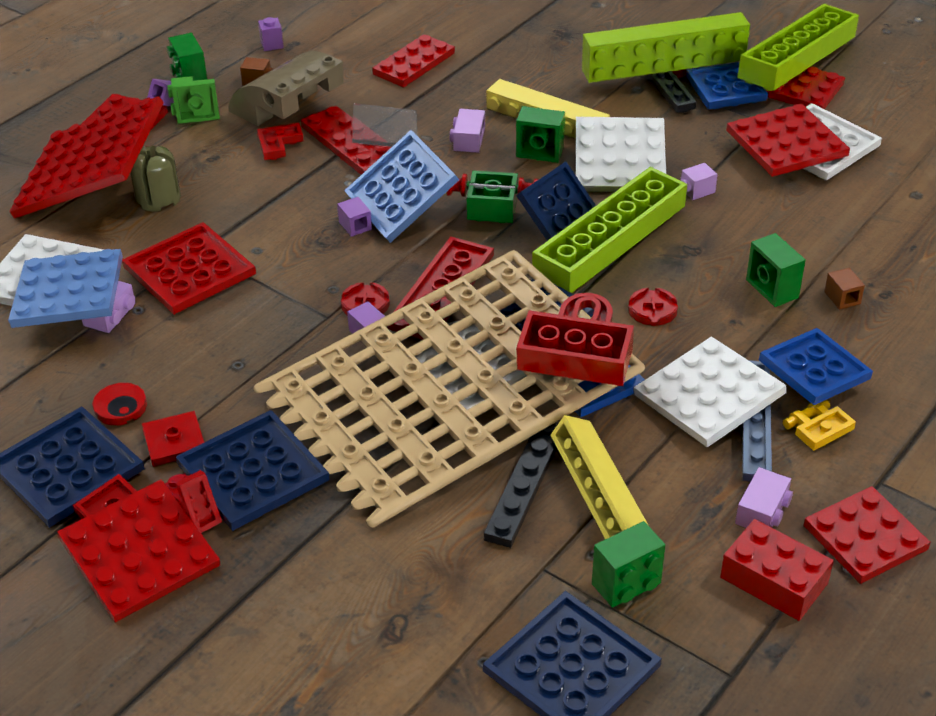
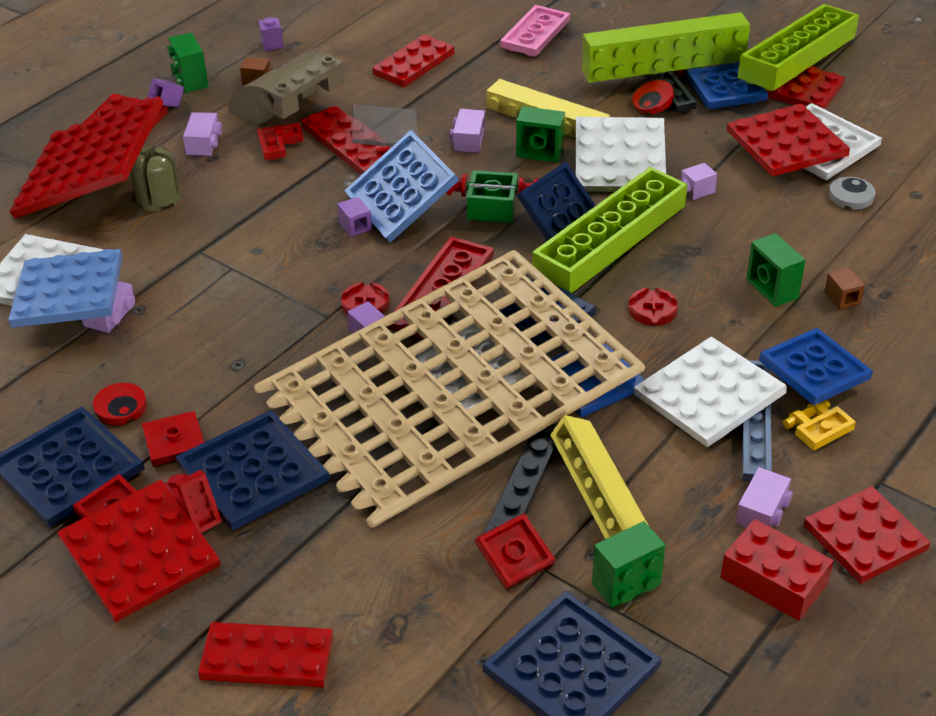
(188, 267): red plate -> none
(193, 100): bright green plate -> none
(202, 133): none -> lavender brick
(266, 654): none -> red plate
(514, 551): none -> red plate
(535, 30): none -> bright pink plate
(575, 345): red brick -> none
(653, 97): none -> red tile
(852, 192): none -> light grey tile

